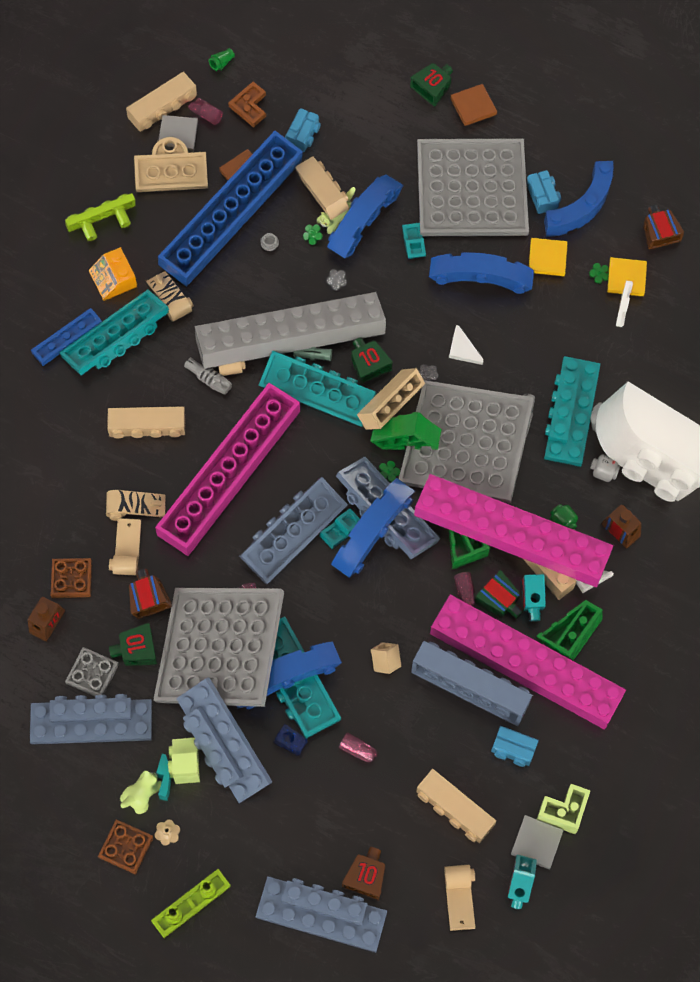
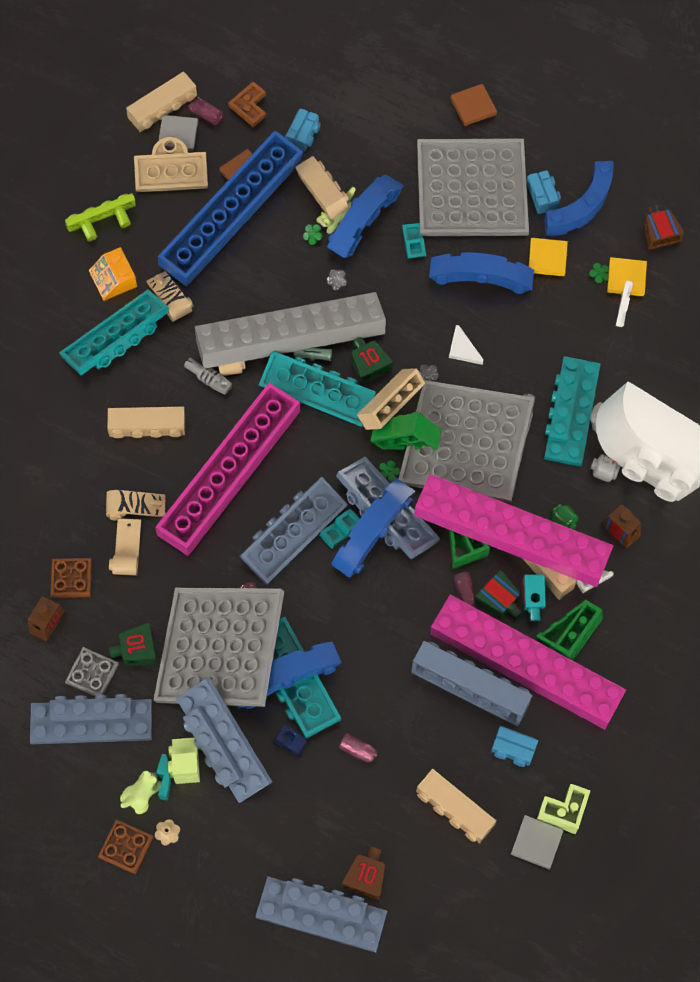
(65, 336): blue plate -> none
(147, 595): torso -> none
(190, 903): lime plate -> none
(221, 59): green cone -> none
(269, 242): light grey plate -> none
(386, 657): tan panel -> none
(432, 82): dark green torso -> none
(459, 896): tan door -> none
(521, 881): teal torso -> none

